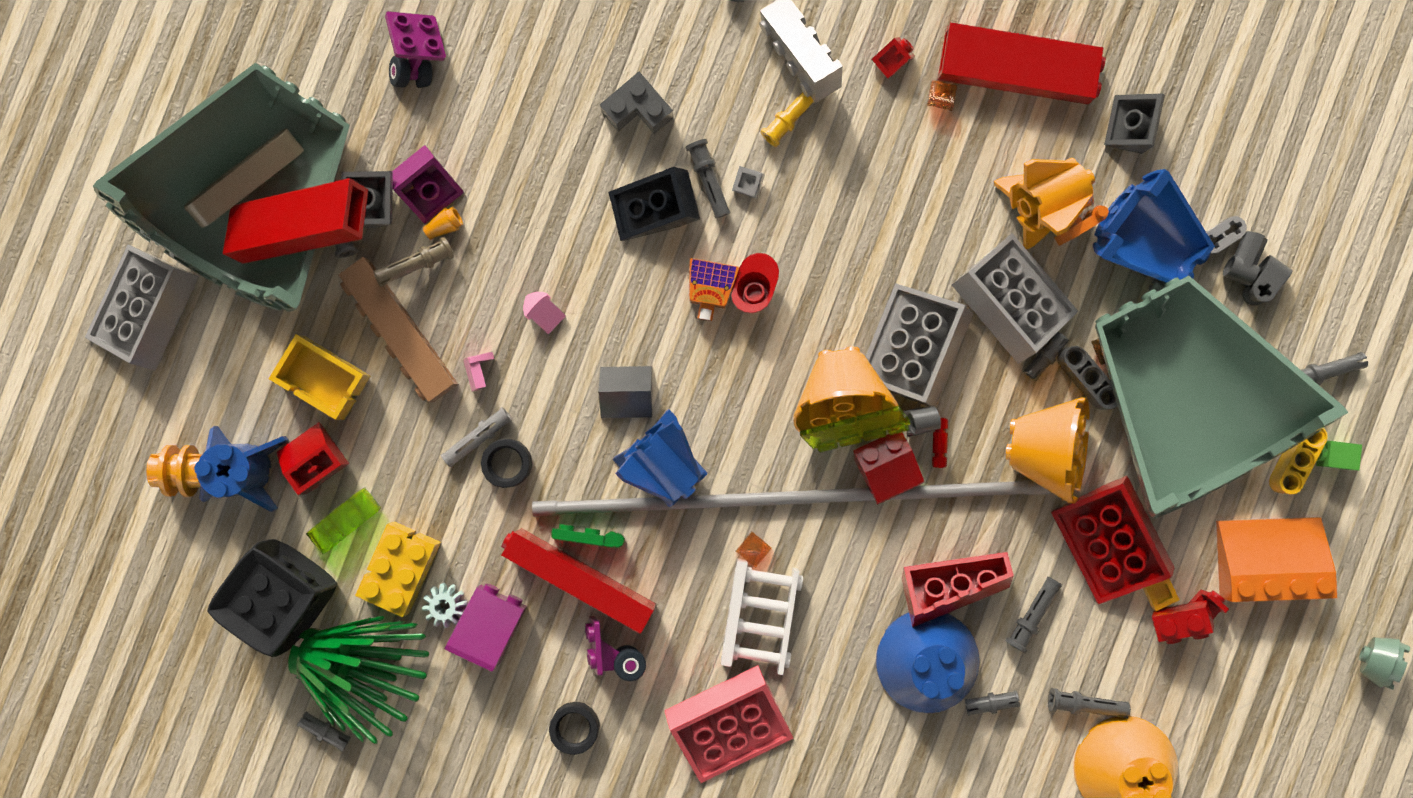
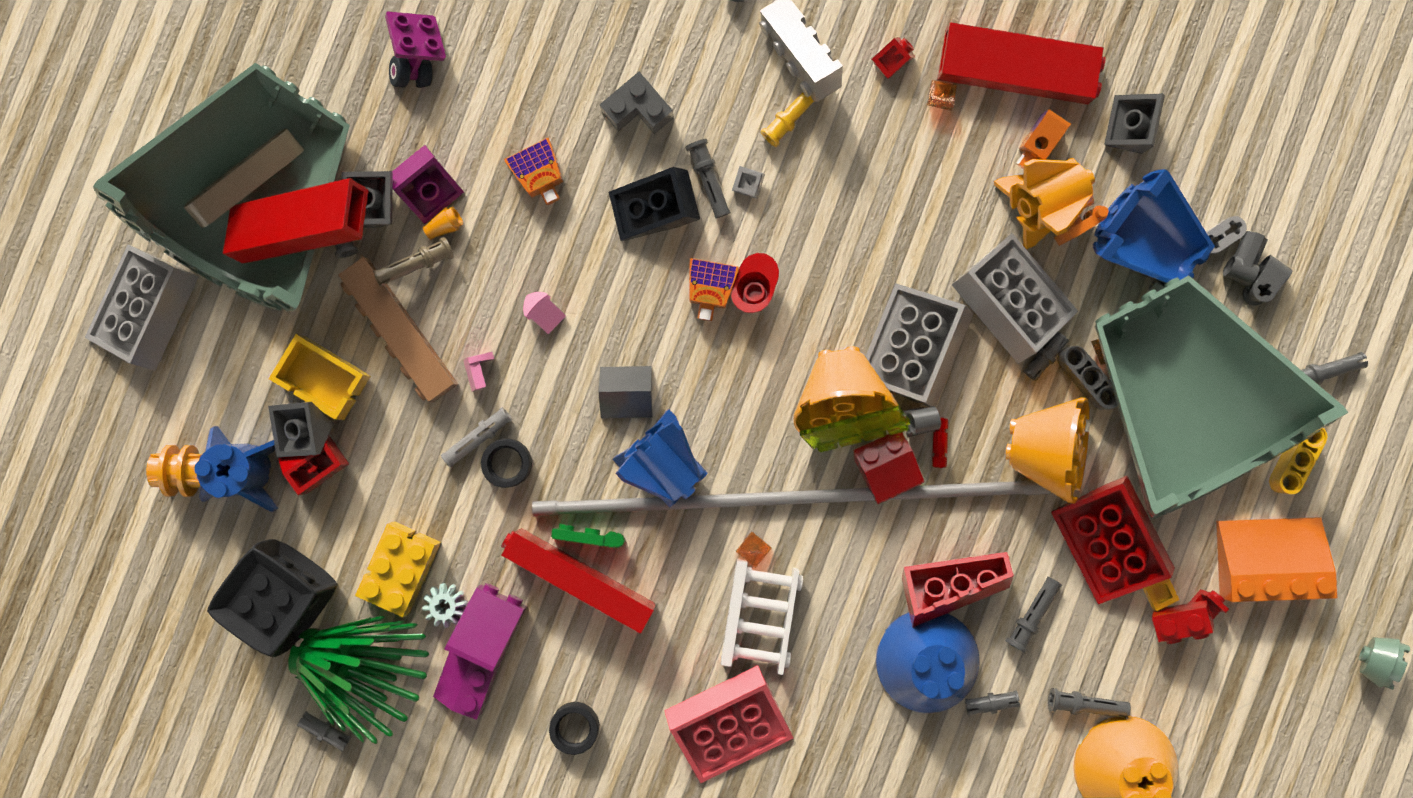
(299, 429): none -> dark grey slope
(343, 521): clear neon green beam -> none
(464, 686): none -> magenta slope
(537, 170): none -> torso
(625, 660): plate -> none
(1047, 130): none -> orange torso
(1340, 455): bright green brick -> none

